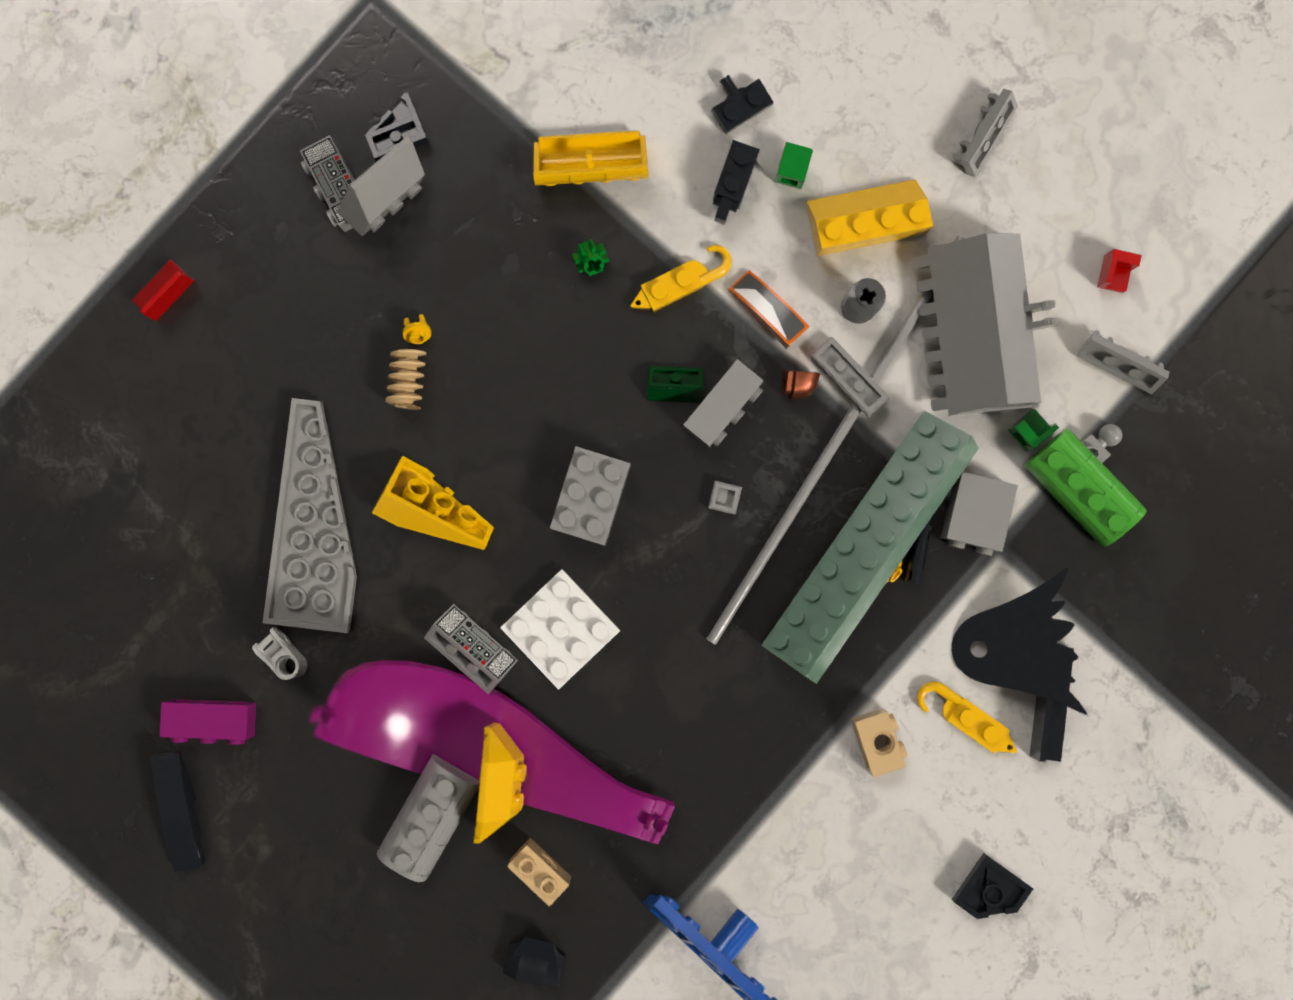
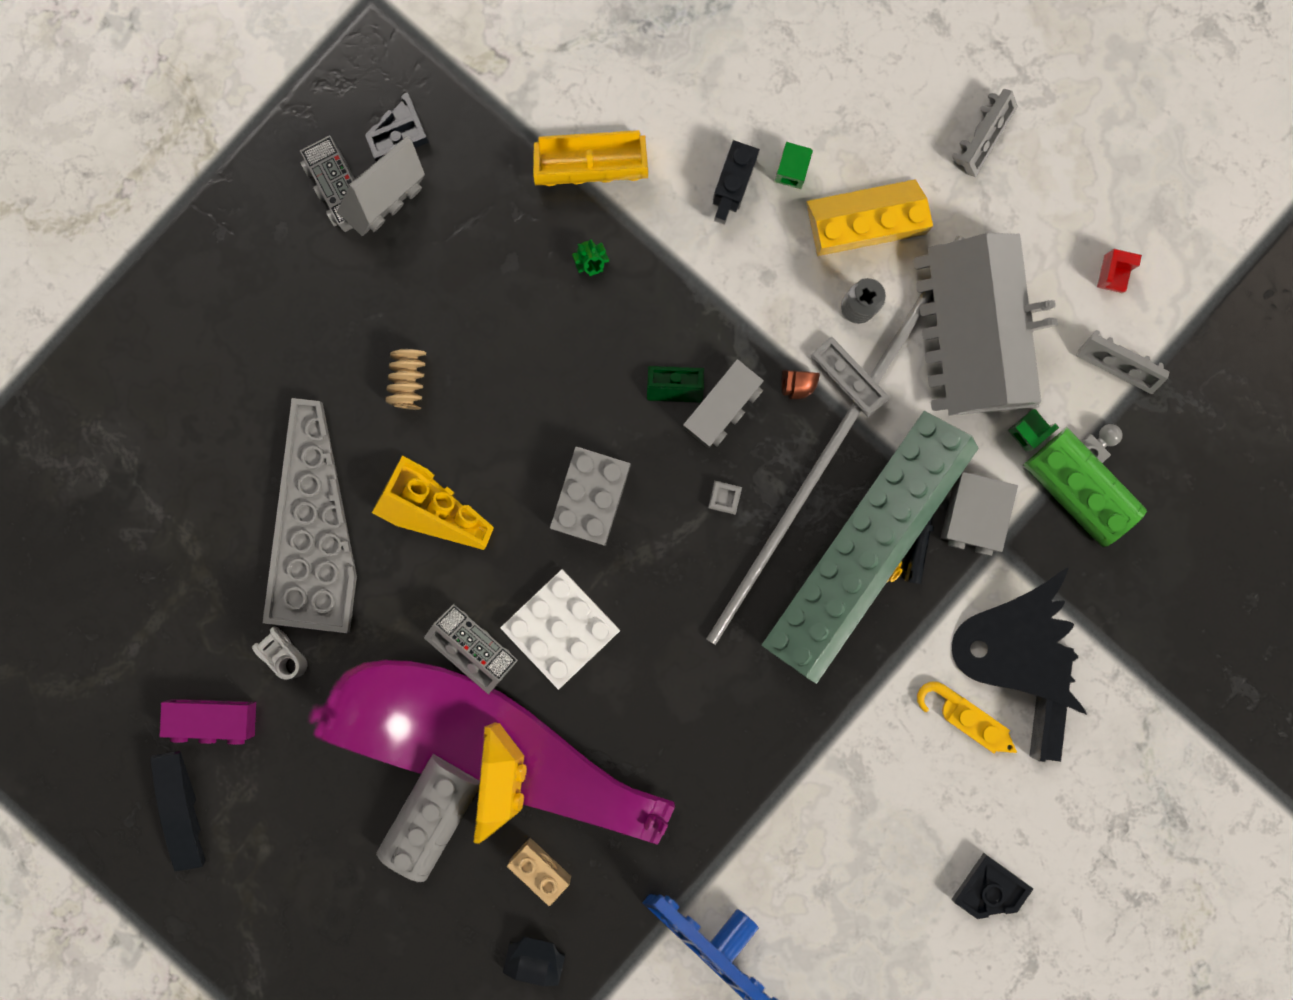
(162, 290): red panel -> none
(416, 332): yellow plate -> none
(681, 282): yellow plate -> none
(740, 104): black plate -> none
(769, 309): slope -> none
(882, 759): tan brick -> none

